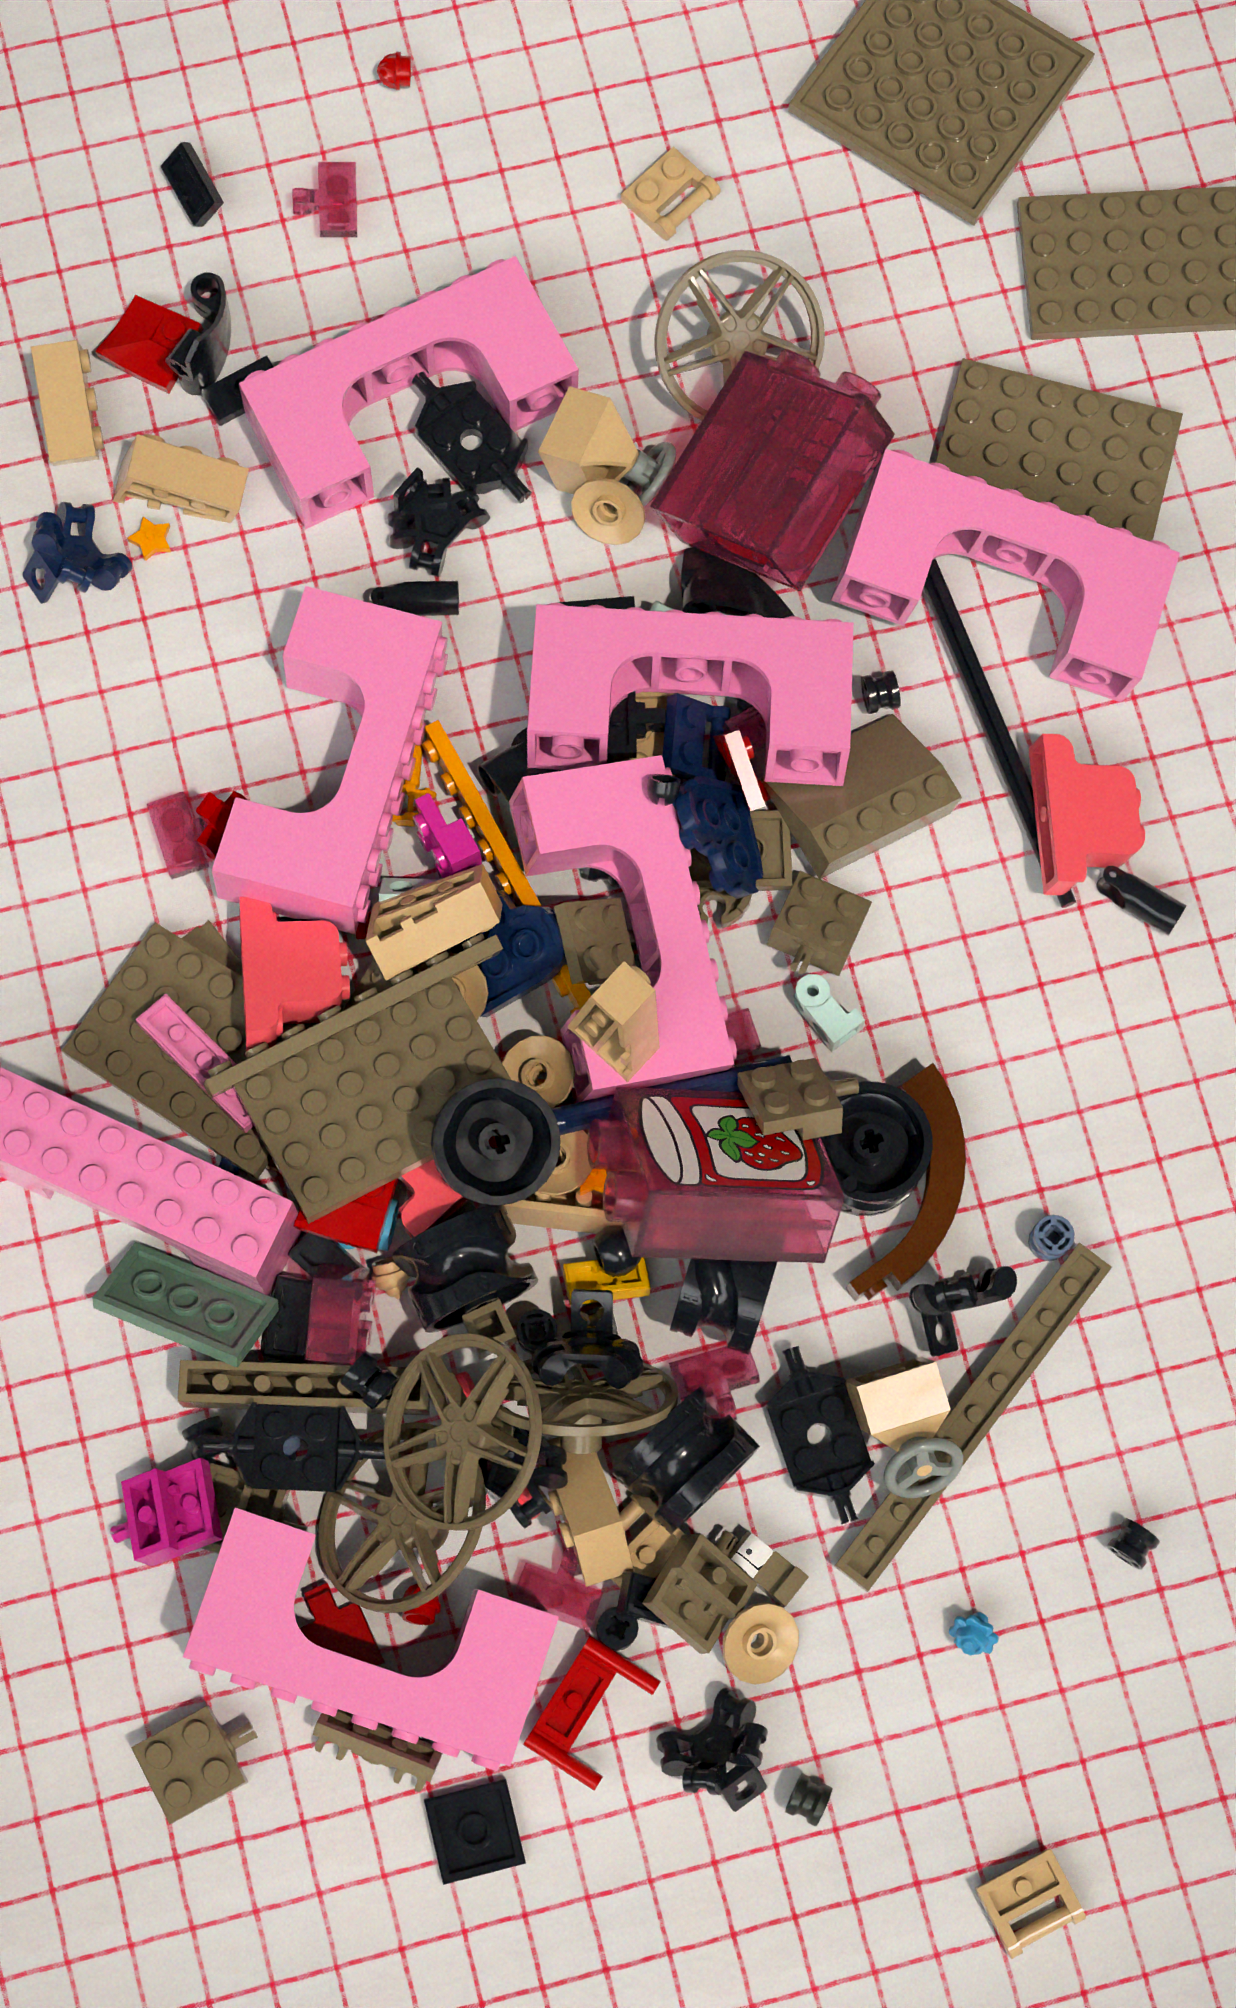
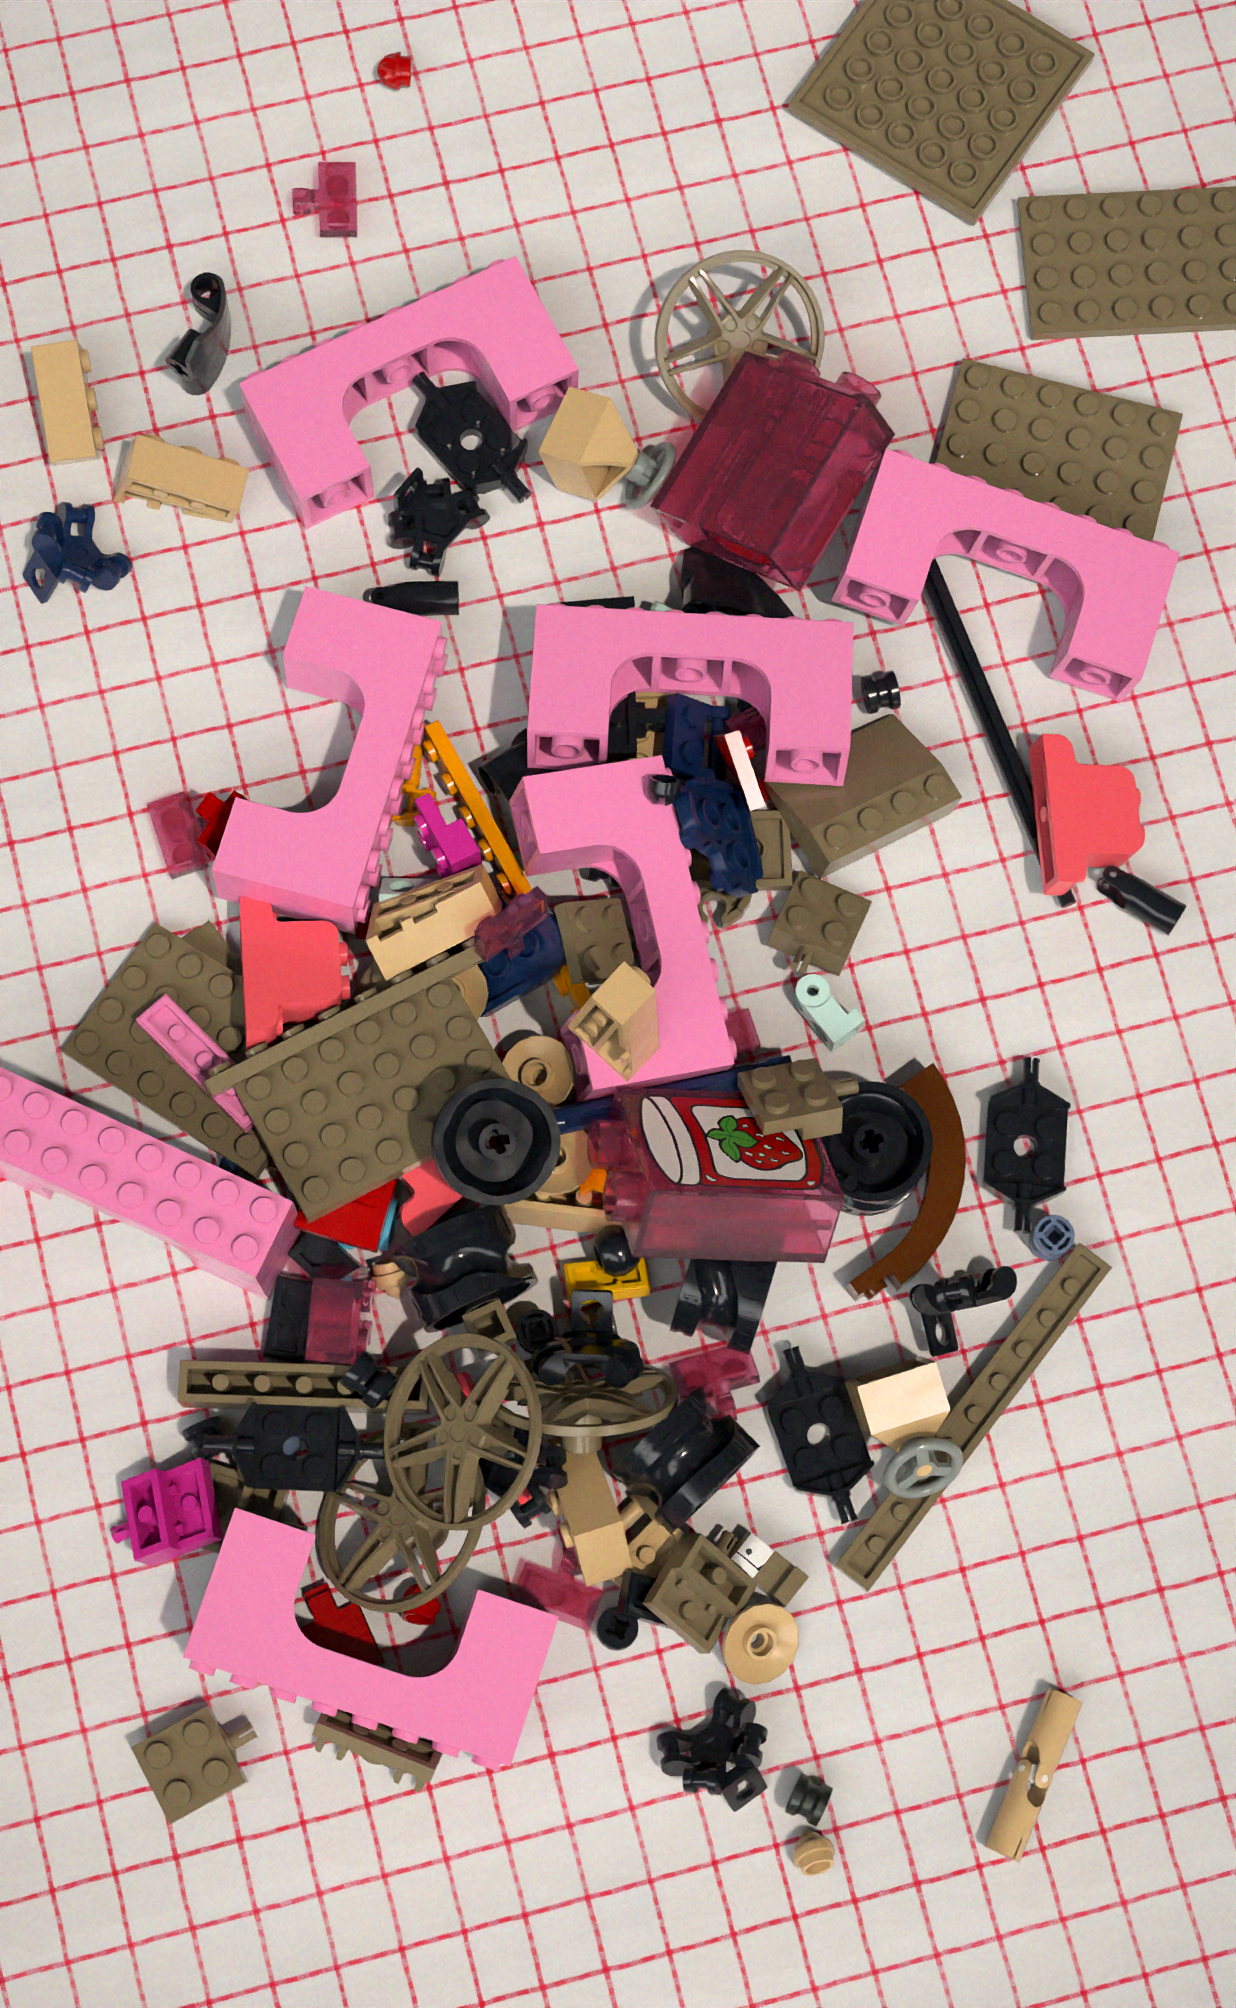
(144, 341): red plate -> none
(151, 538): light orange piece -> none
(186, 1304): sand green plate -> none
(192, 184): black plate -> none
(225, 395): black plate -> none
(474, 1831): black tile -> none
(510, 925): none -> clear pink plate
(576, 1701): red plate -> none
(603, 521): tan dish -> none
(662, 185): tan plate -> none
(813, 1853): none -> tan plate
(973, 1634): dark azure plant -> none
(1021, 1891): tan plate -> none
(1042, 1118): none -> black plate
(1044, 1744): none -> tan piece
(1133, 1543): black wheel -> none

